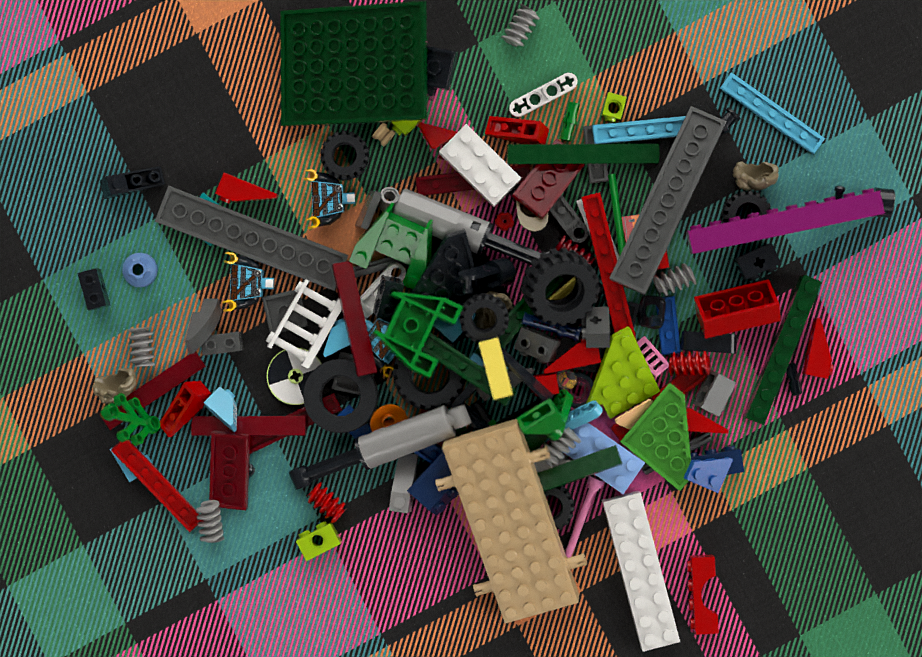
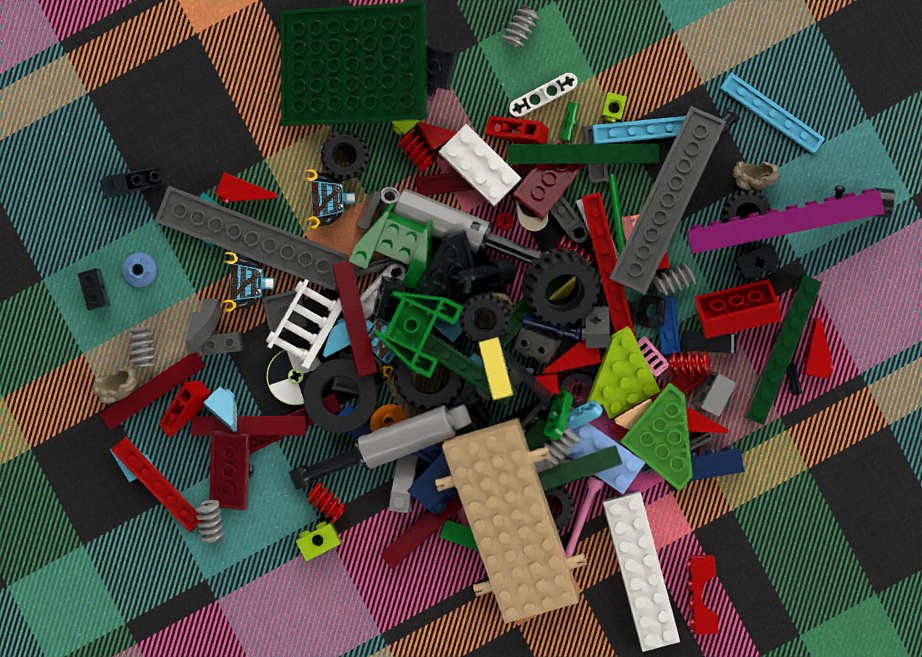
(149, 423): green plant -> none
(383, 134): tan wheel -> none
(416, 151): none -> red piece
(418, 533): none -> dark red tile
(459, 534): none -> green tile
(541, 419): green slope -> none
(566, 379): clear tile -> none
(708, 472): wing -> none

